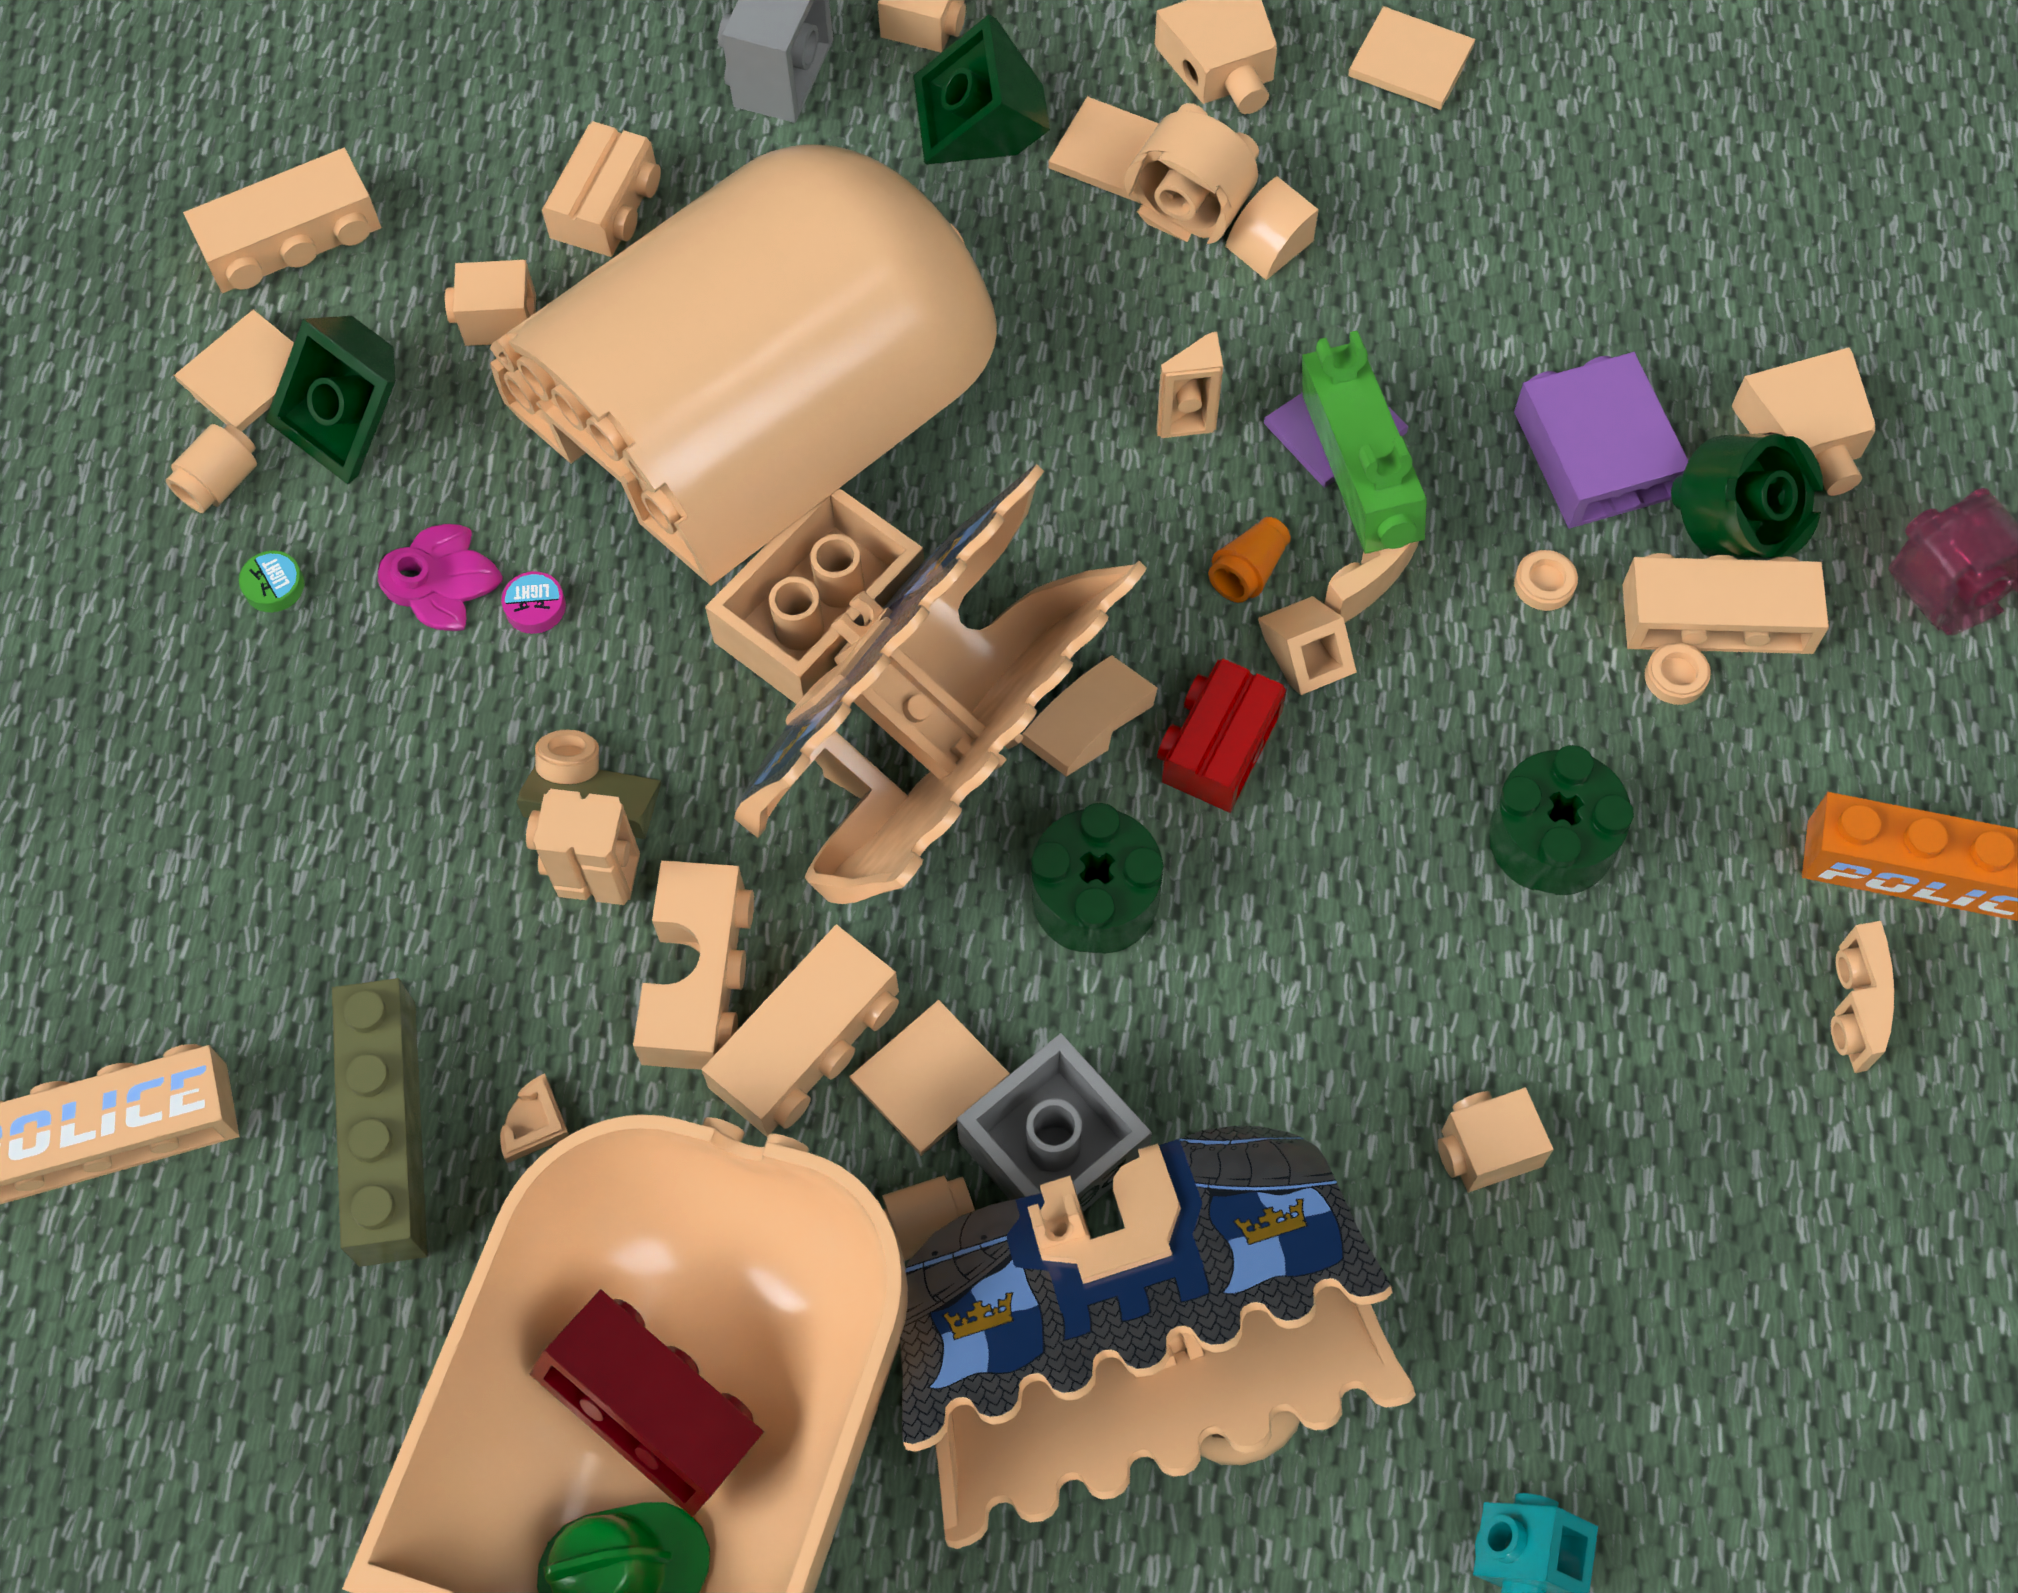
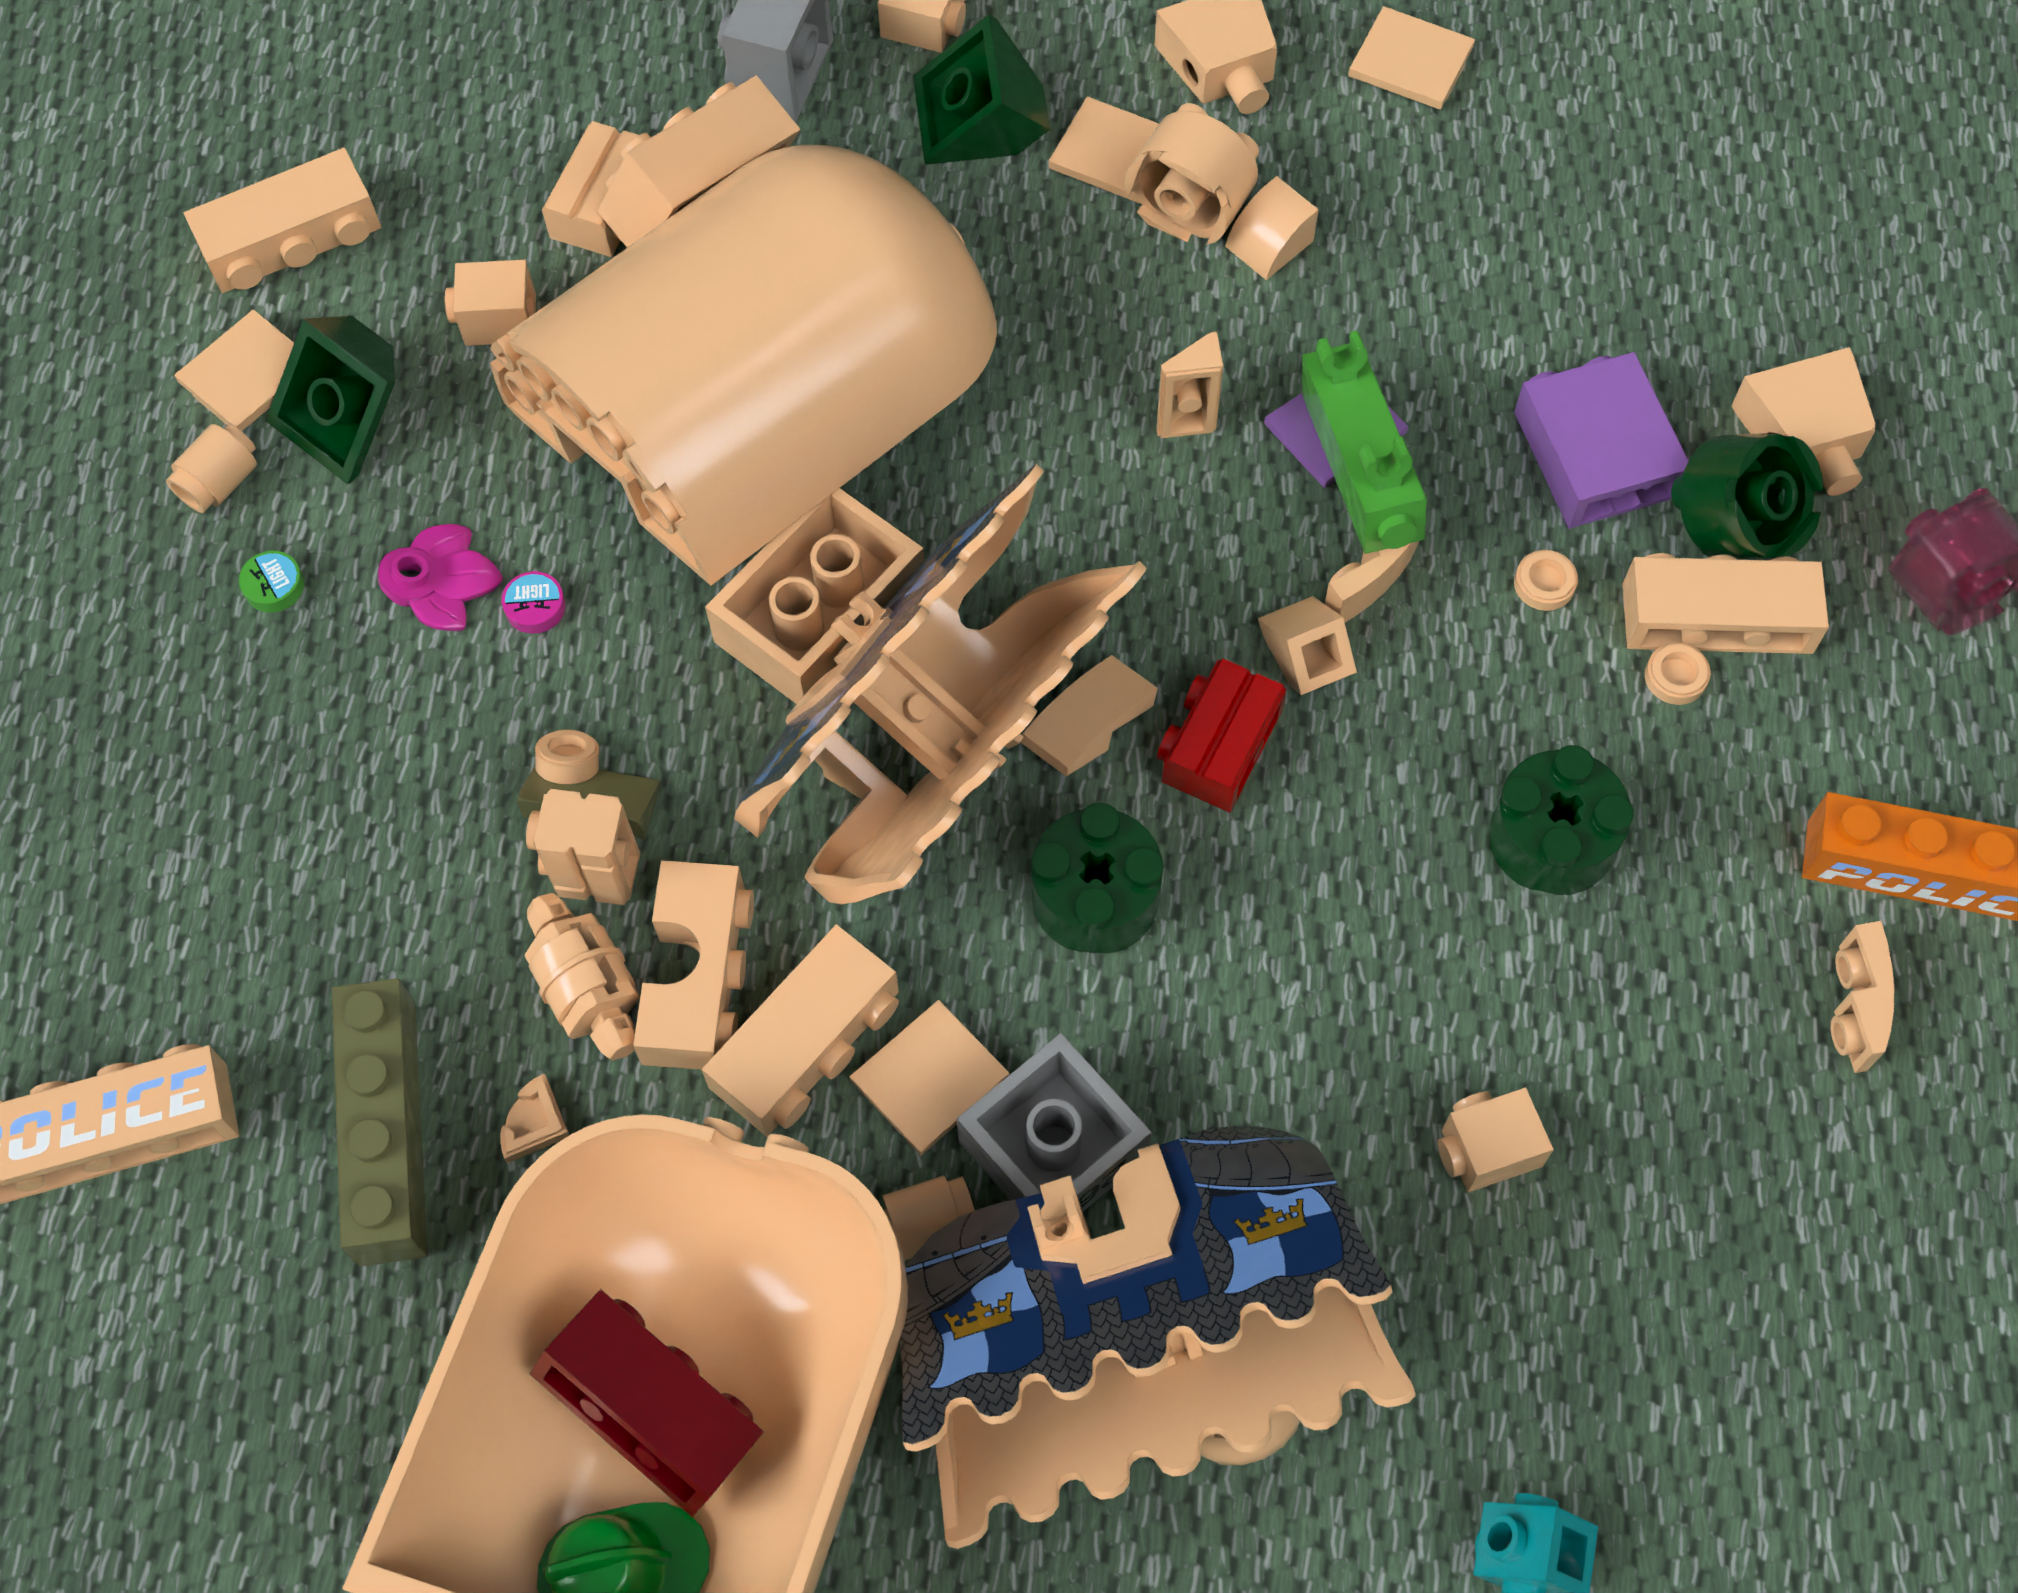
(582, 976): none -> light nougat piece
(693, 156): none -> light nougat brick
(1249, 560): orange cone -> none

